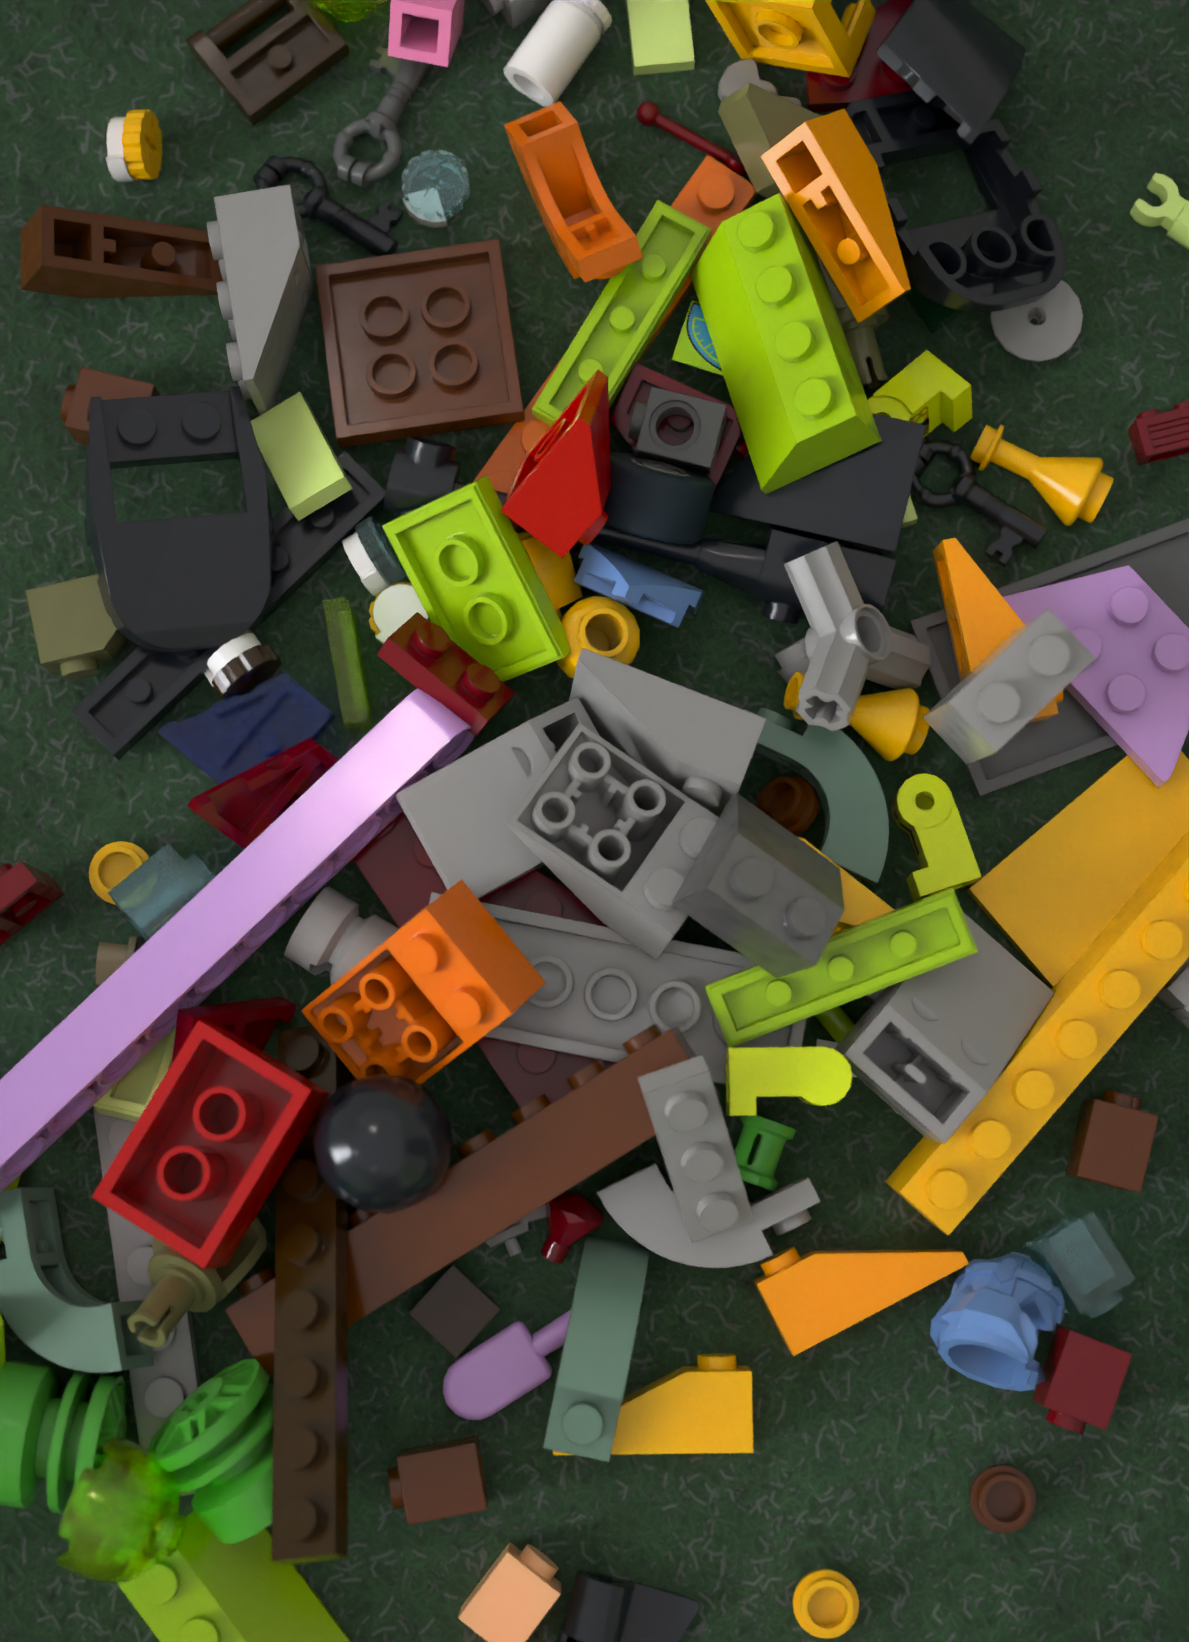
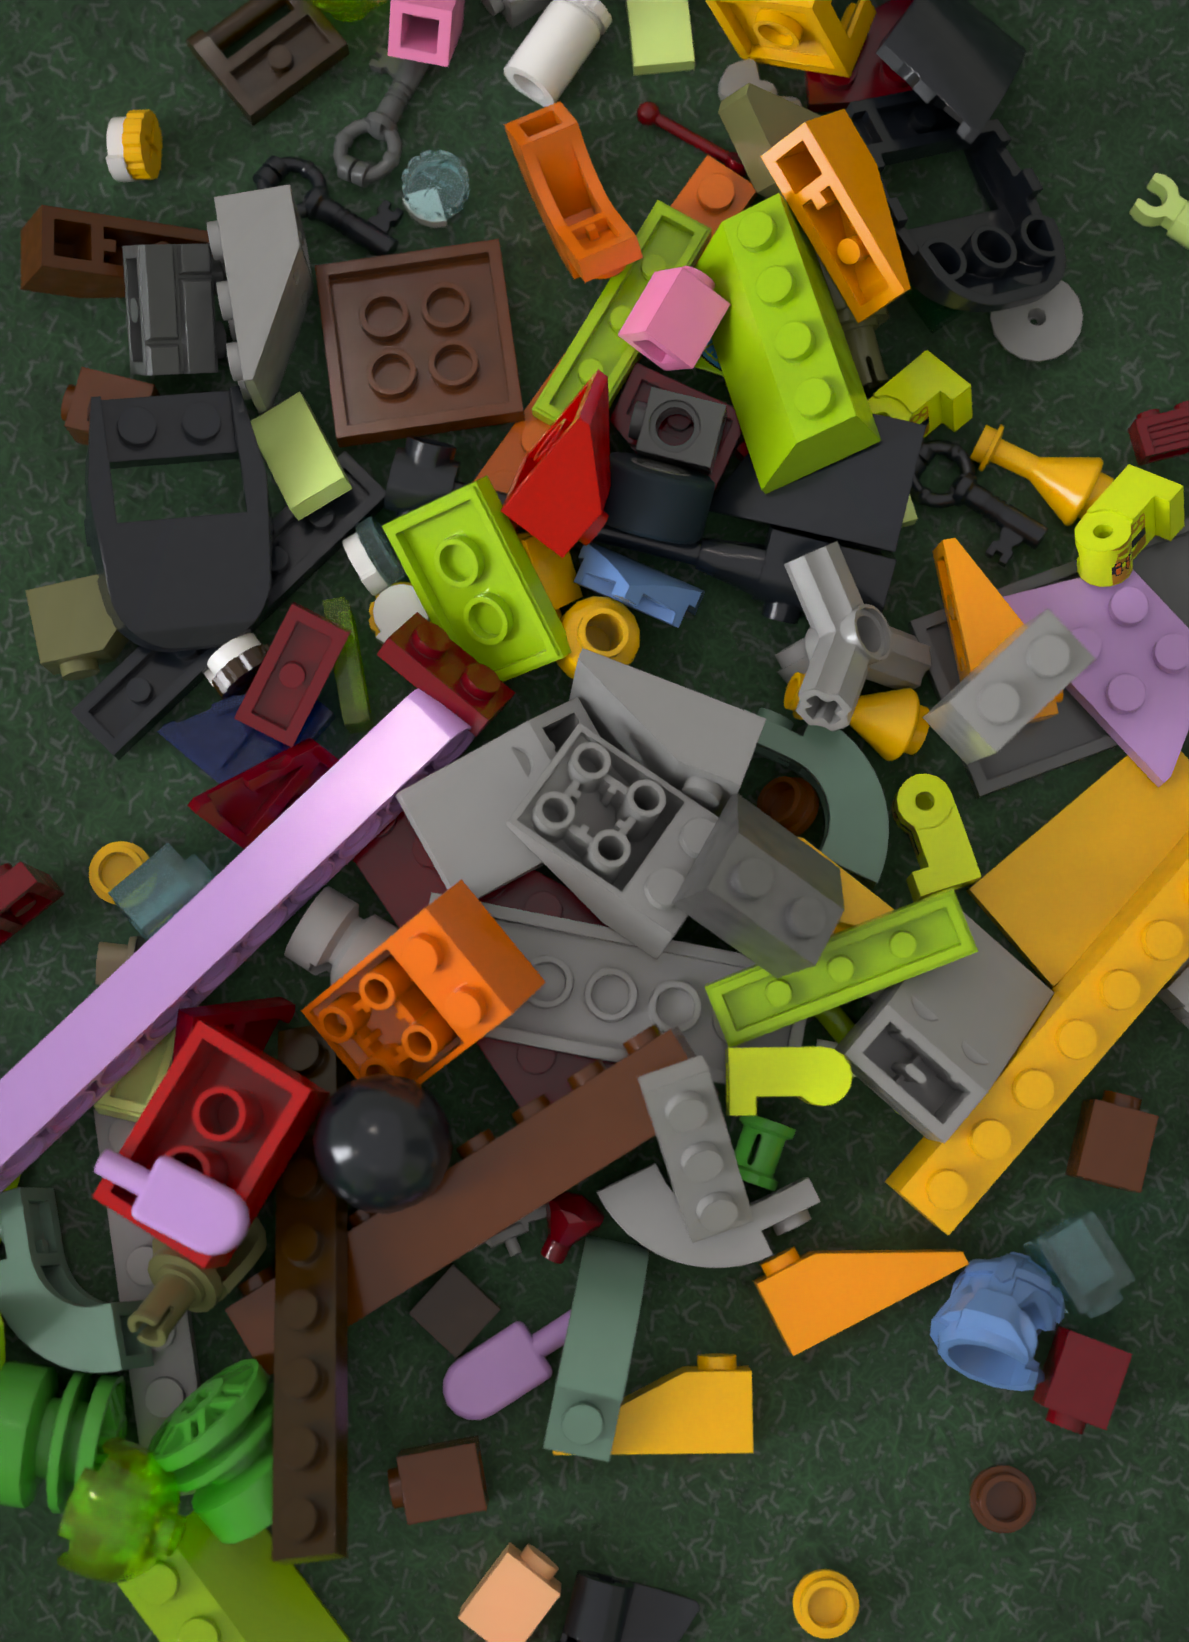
(172, 309): none -> dark grey brick
(180, 1202): none -> lavender piece
(292, 674): none -> dark red plate
(675, 318): none -> bright pink brick
(1124, 522): none -> neon yellow leg

